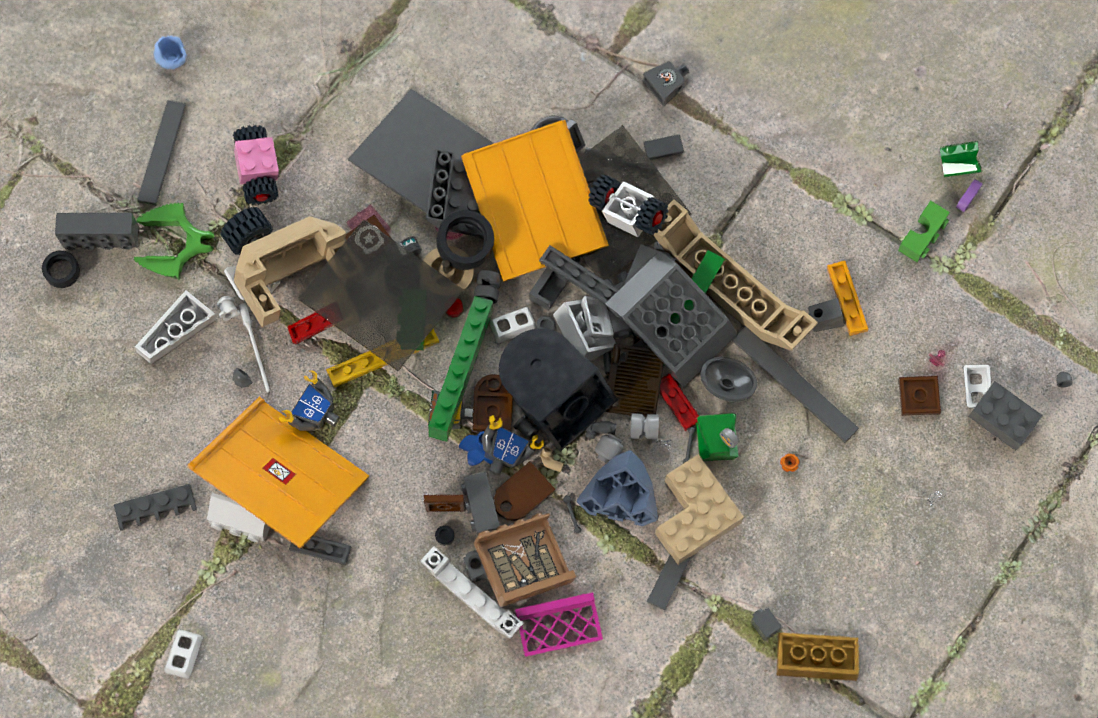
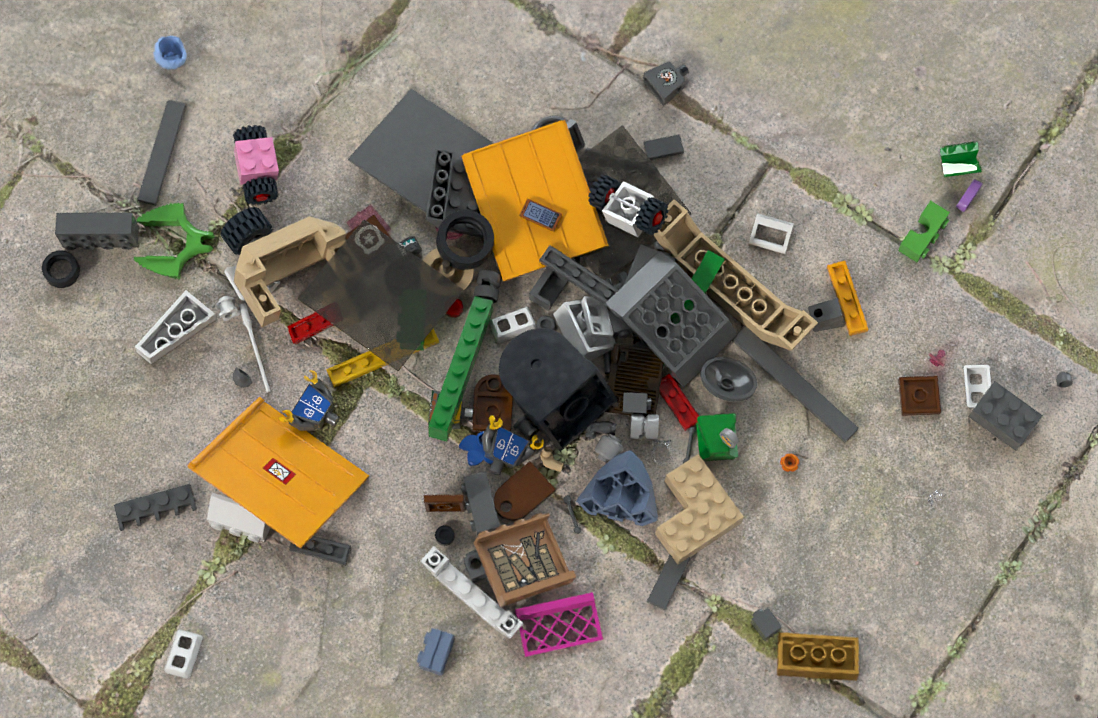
(436, 651): none -> sand blue brick
(540, 215): none -> tile
(636, 403): none -> dark grey brick
(774, 223): none -> white tile

